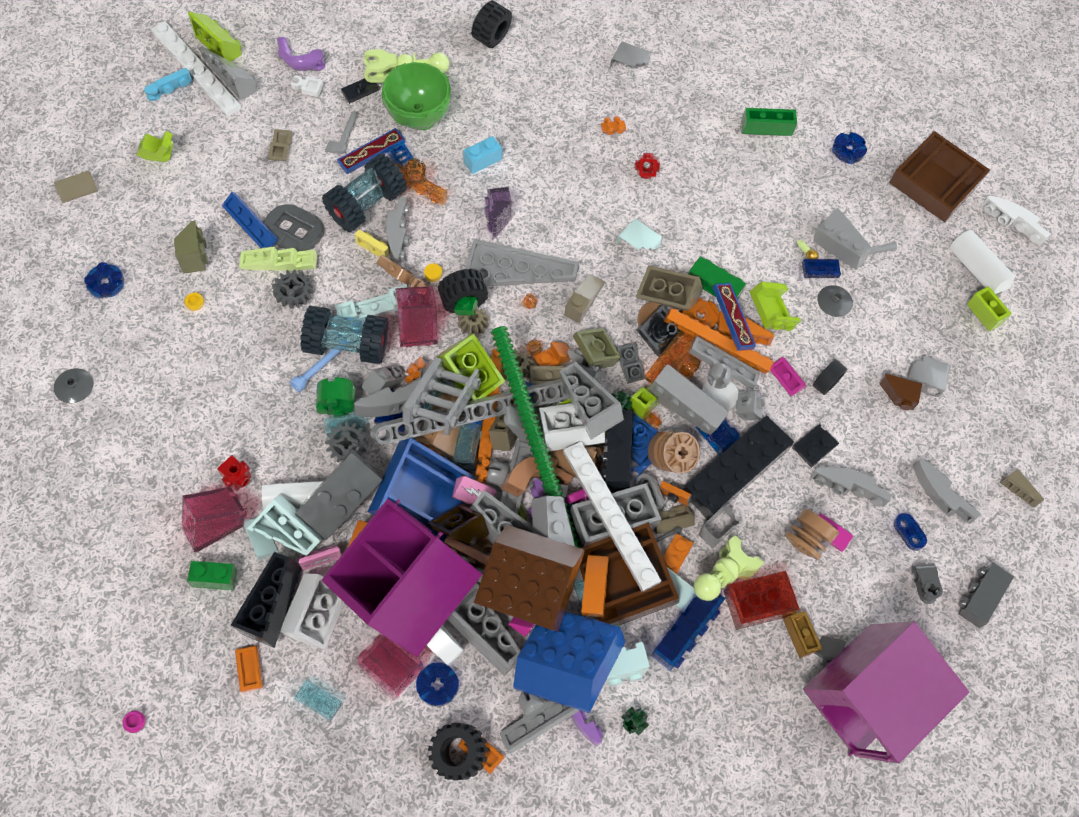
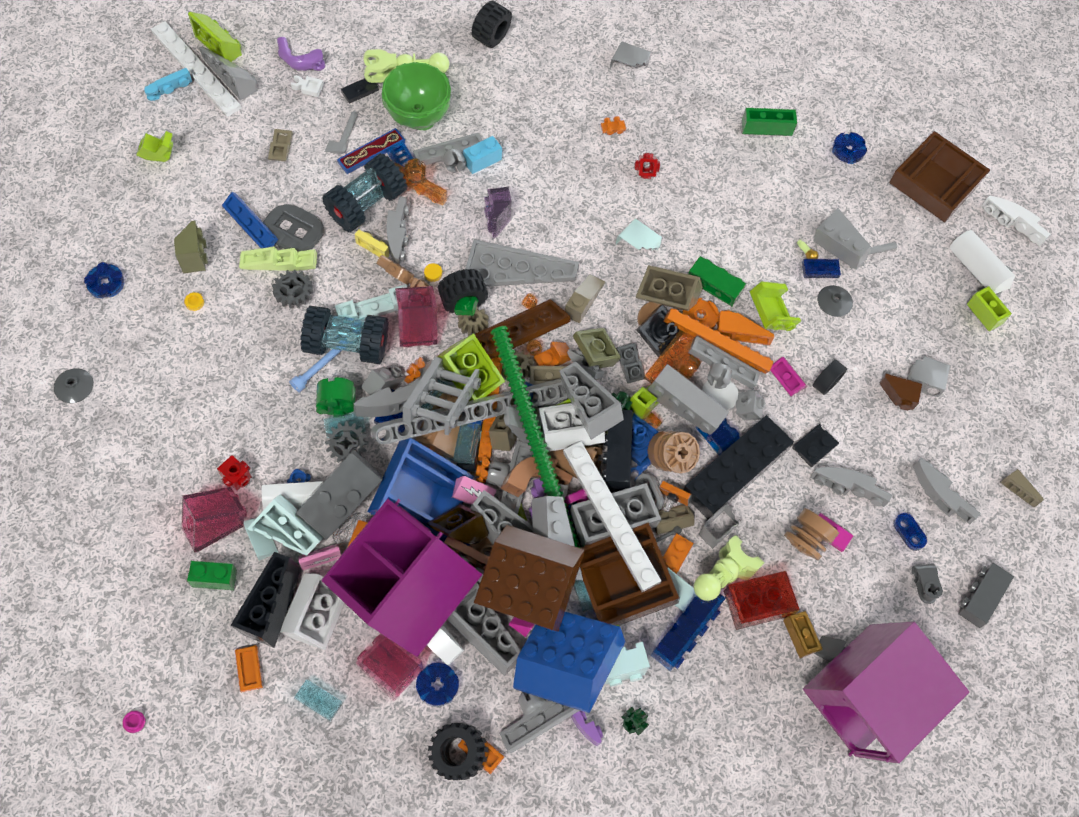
(76, 186): dark tan slope -> none
(296, 474): none -> blue plate
(448, 152): none -> light grey plate
(526, 326): none -> reddish brown plate
(595, 586): orange slope -> none
(734, 317): tile -> none

